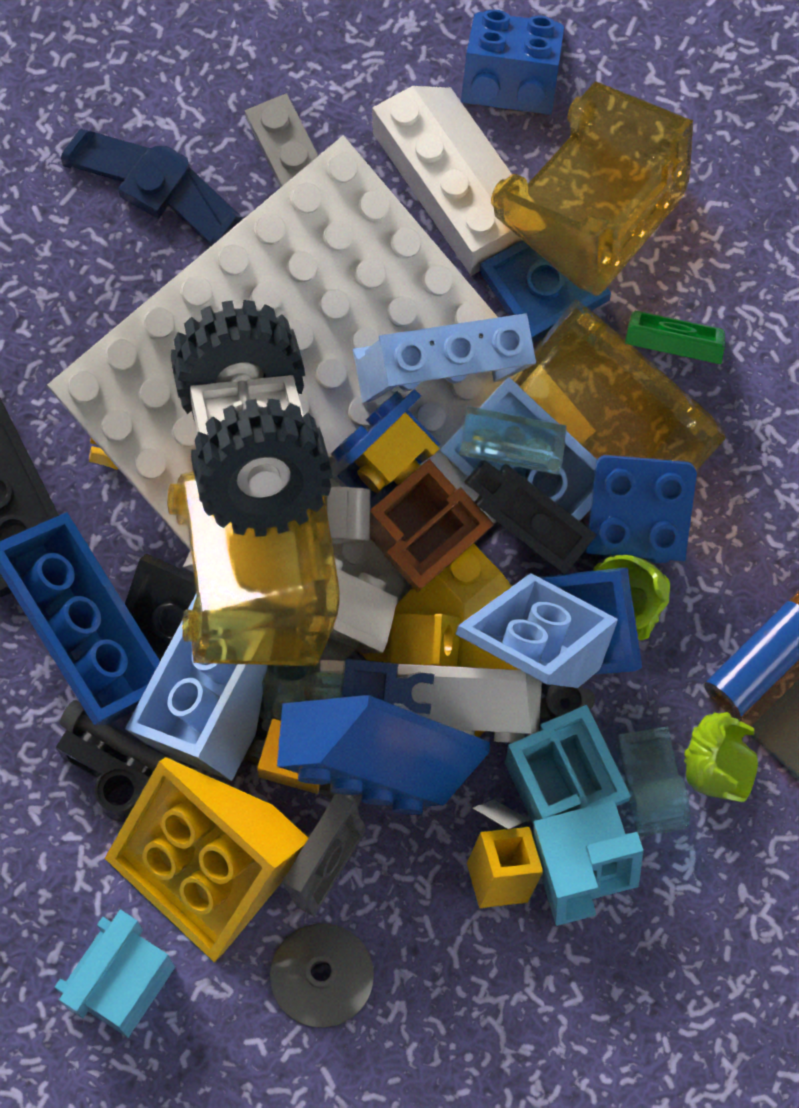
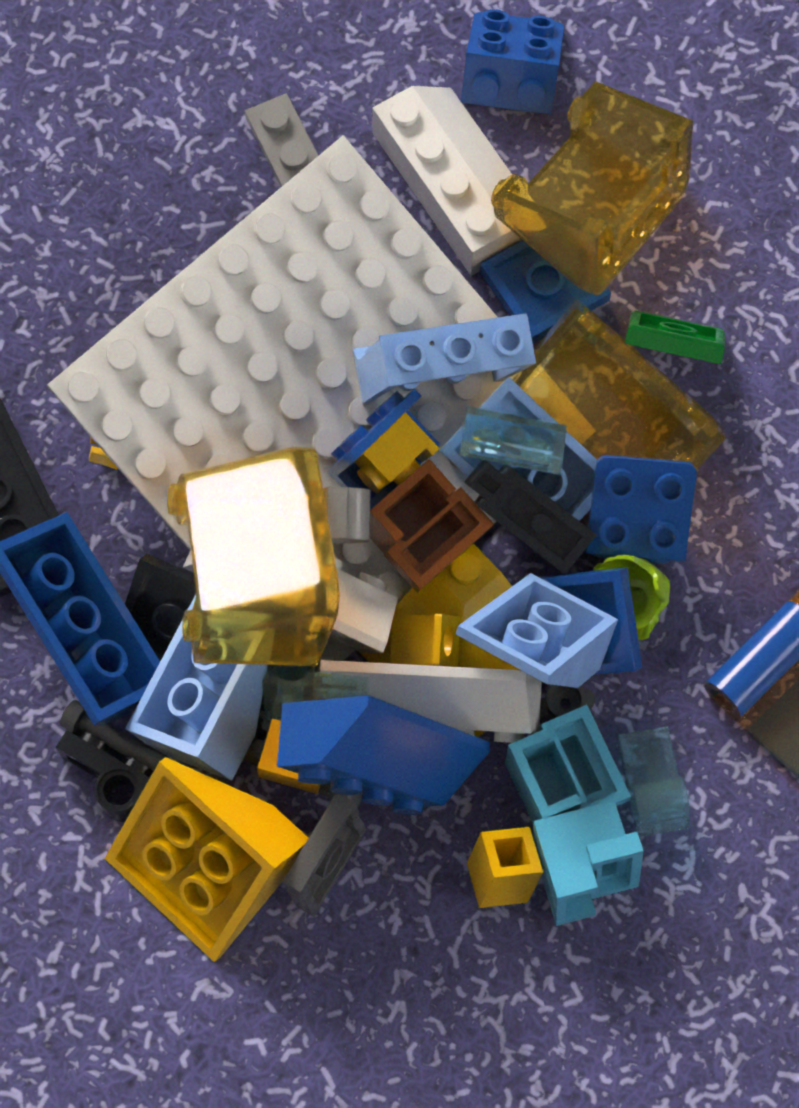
(117, 975): medium azure plate -> none
(154, 181): dark blue plate -> none
(254, 447): black plate -> none
(327, 1001): dark grey dish -> none
(381, 682): dark blue plate -> none
(501, 814): white sticker -> none
(719, 759): lime hair -> none

